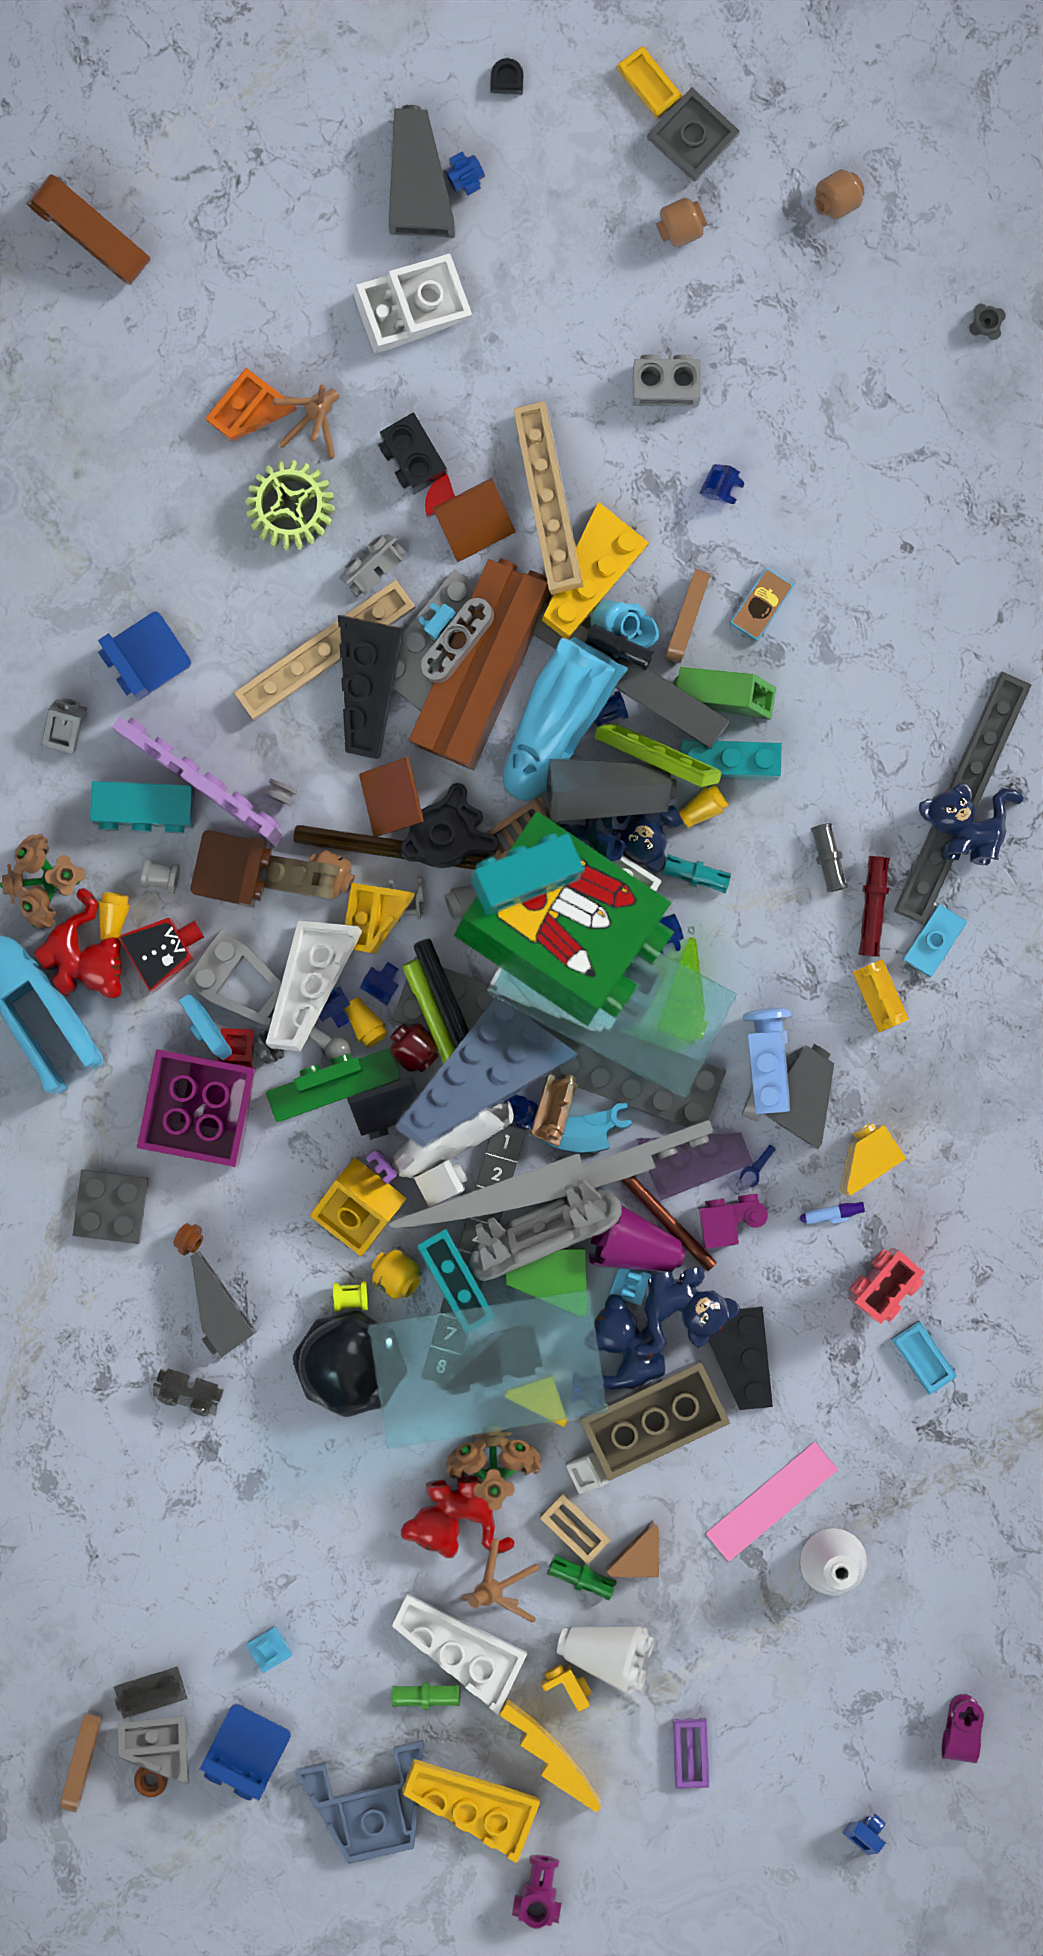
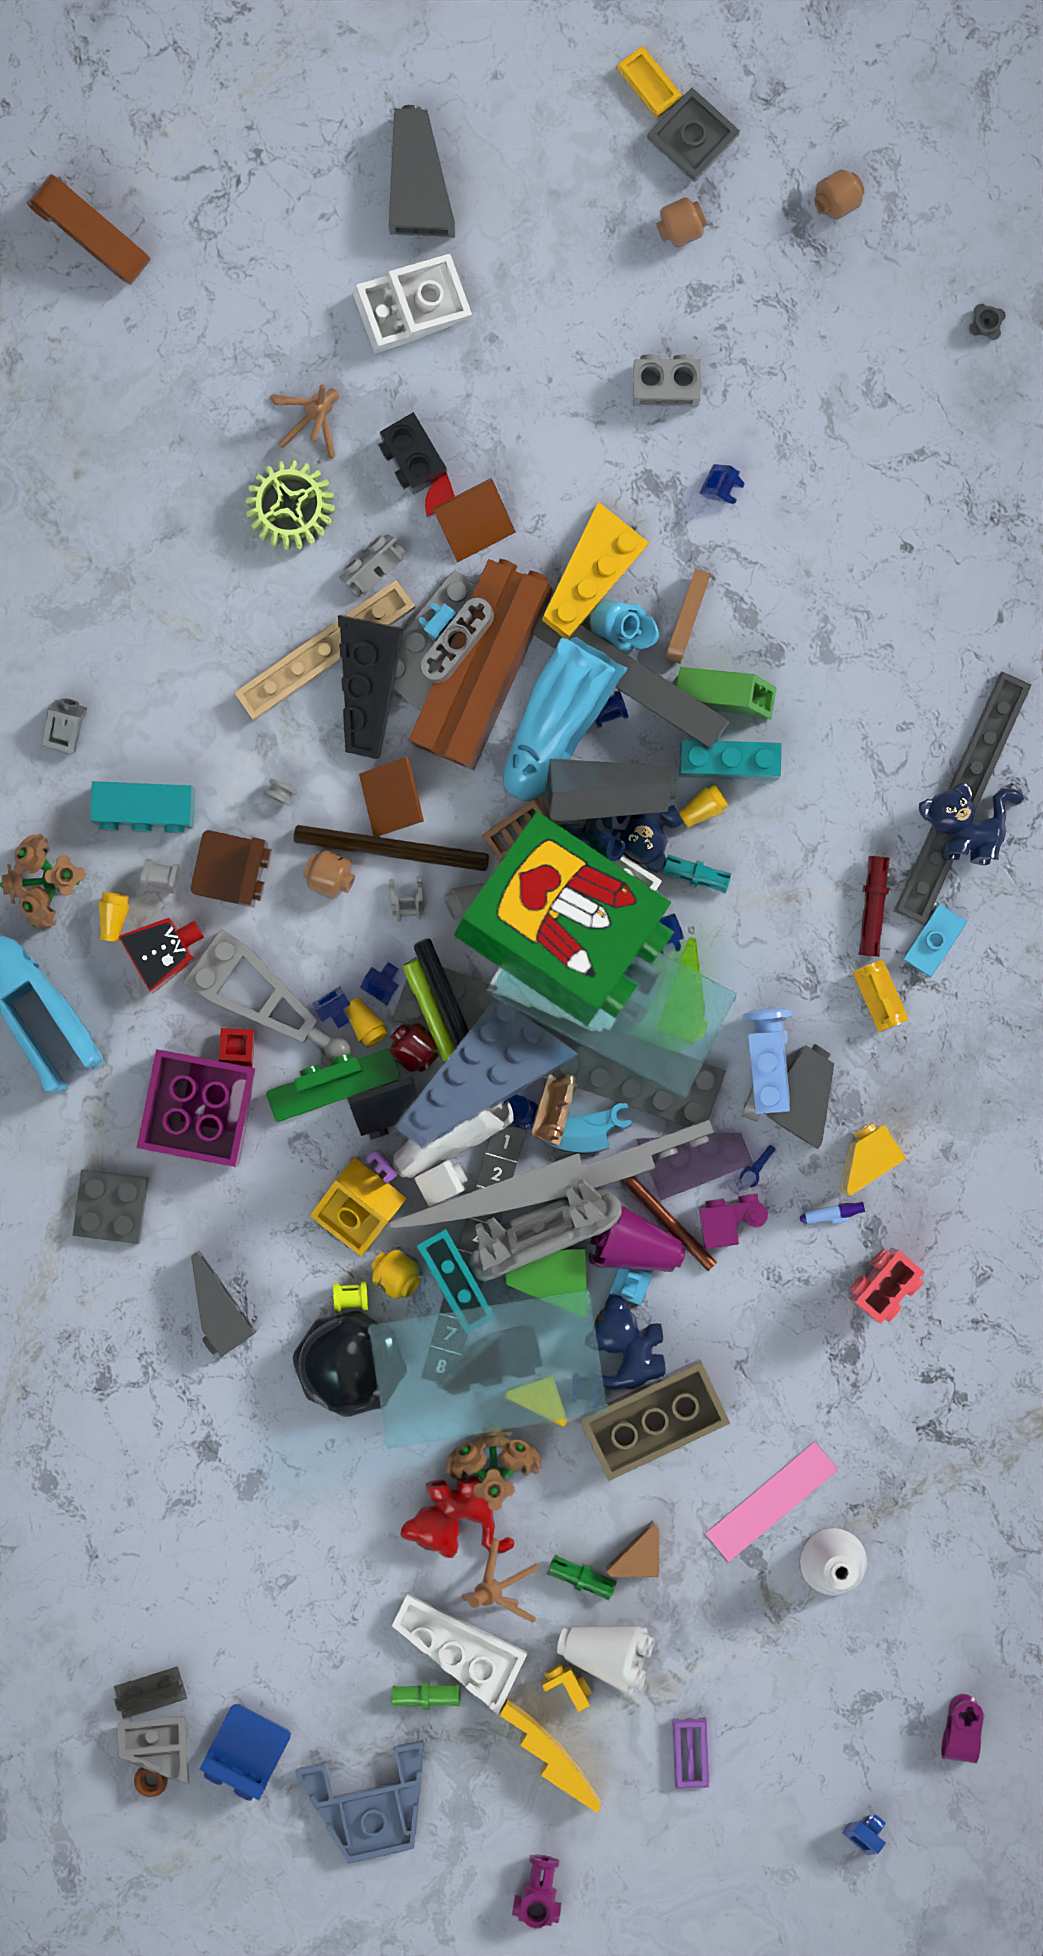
(80, 1762): medium nougat beam -> none
(96, 966): red animal -> none
(144, 655): blue bracket -> none
(174, 1391): clear smoke hinge -> none
(188, 1239): dark orange plate -> none
(204, 1027): medium azure plate -> none
(207, 785): lavender wing -> none
(247, 407): orange wing -> none
(264, 1051): dark grey plate -> none
(269, 1649): medium azure tile -> none
(301, 877): dark tan plate -> none
(309, 977): white wing -> none
(375, 913): yellow wing -> none
(448, 832): black tile -> none
(464, 173): blue gear -> none
(482, 1808): yellow wing -> none
(507, 77): black tile -> none
(526, 873): teal brick -> none
(548, 498): tan plate -> none
(554, 1508): tan tile -> none
(587, 1473): white tile -> none
(619, 647): black pin -> none
(658, 754): lime tile -> none
(702, 1311): dark blue animal -> none
(744, 1358): black wing -> none
(761, 604): medium nougat tile -> none
(829, 857): dark grey pin -> none
(924, 1357): medium azure tile -> none

